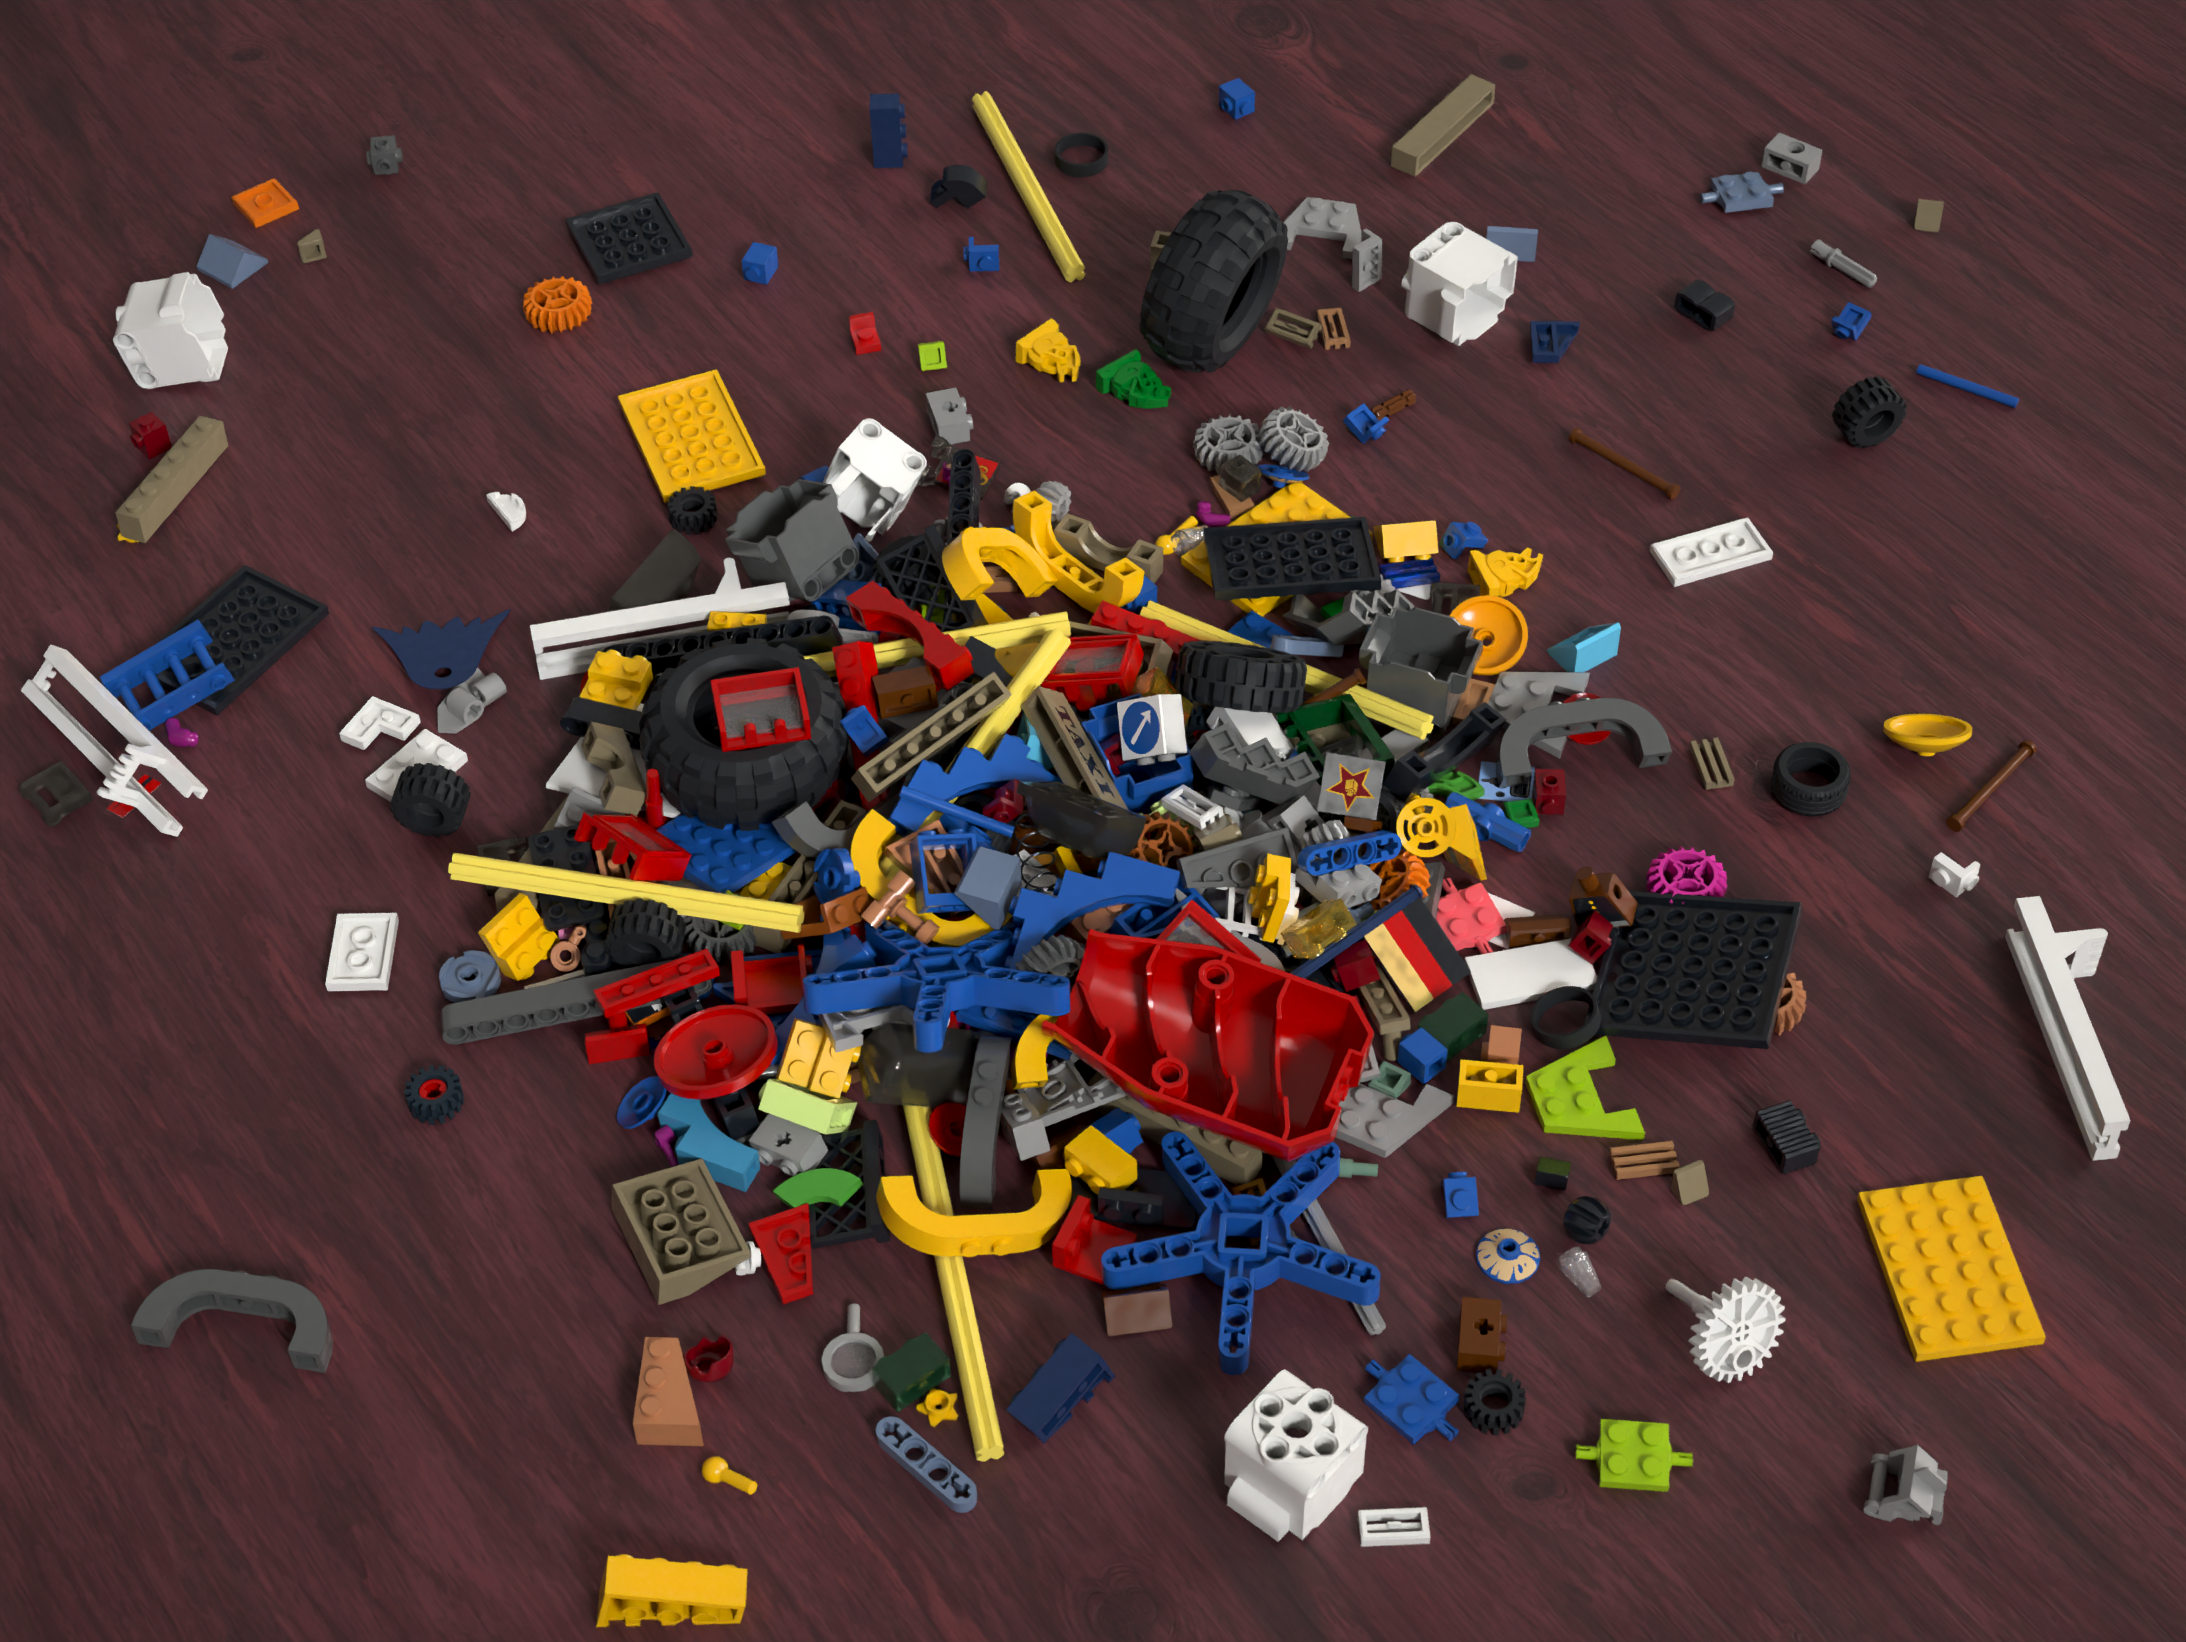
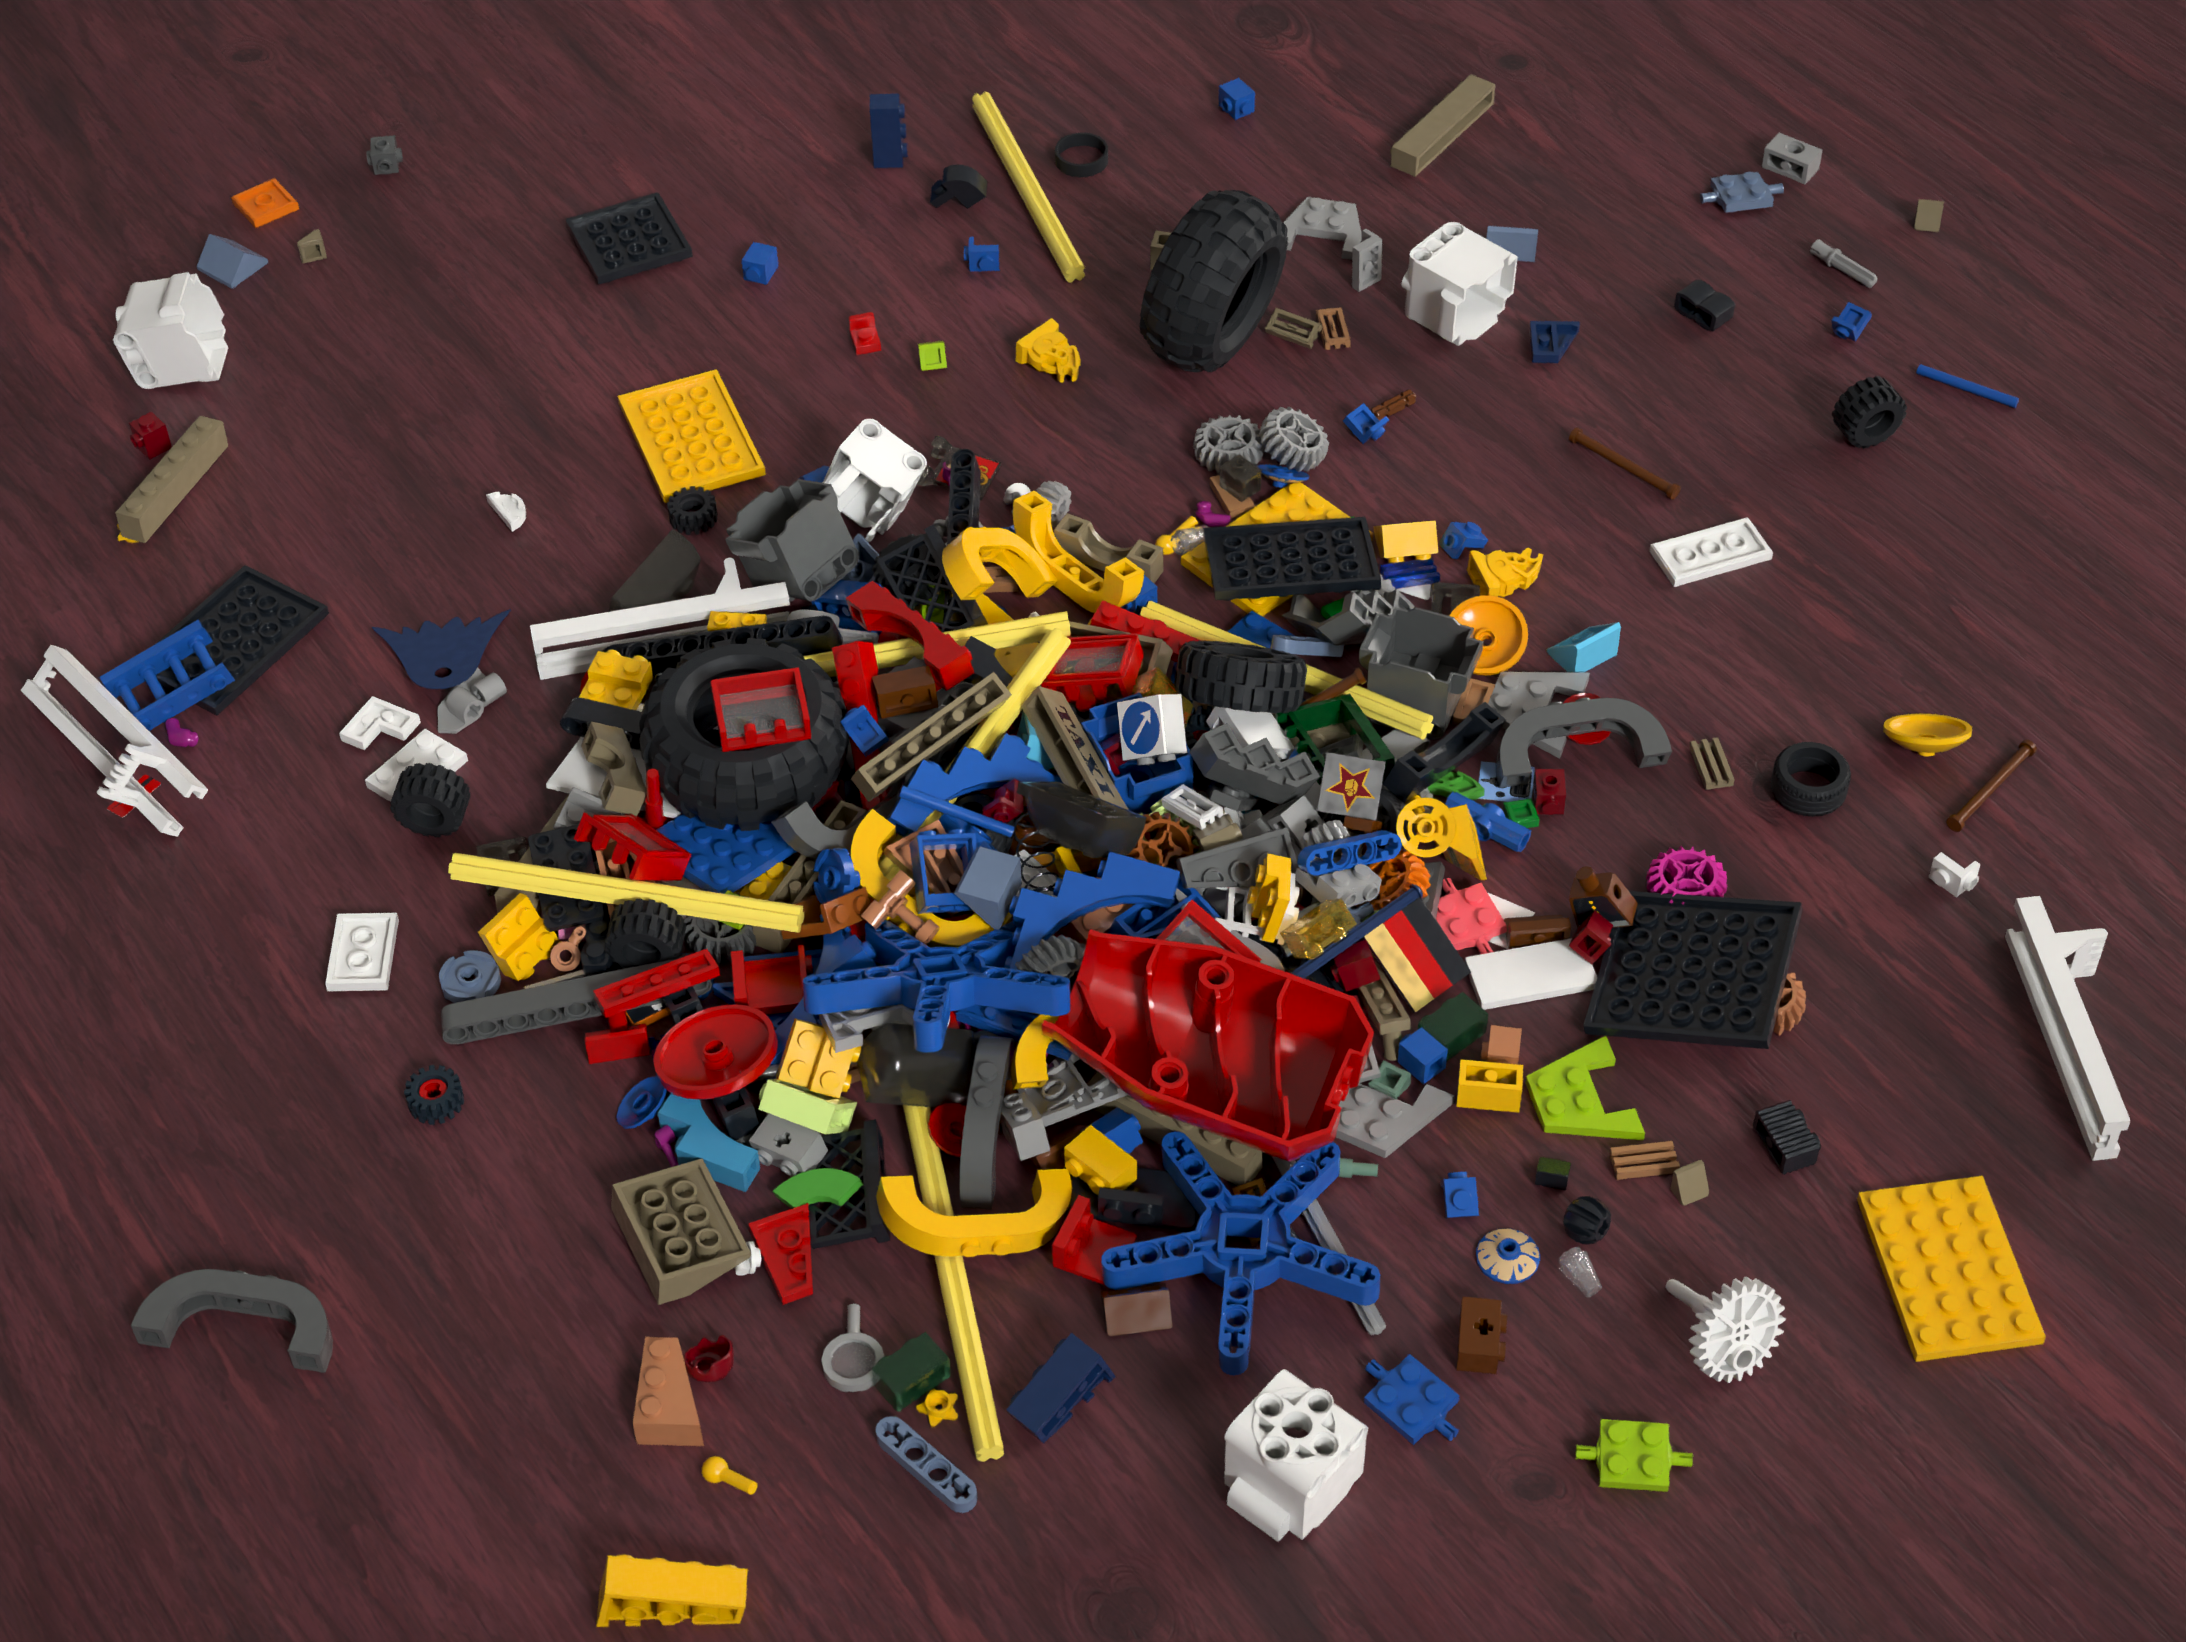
(62, 787): clear smoke plate -> none
(557, 304): orange gear -> none
(949, 415): light grey brick -> none
(1133, 381): green piece -> none
(1394, 1532): white tile -> none
(1498, 1386): black tyre -> none
(1557, 996): black tyre -> none
(1919, 1486): light grey piece -> none

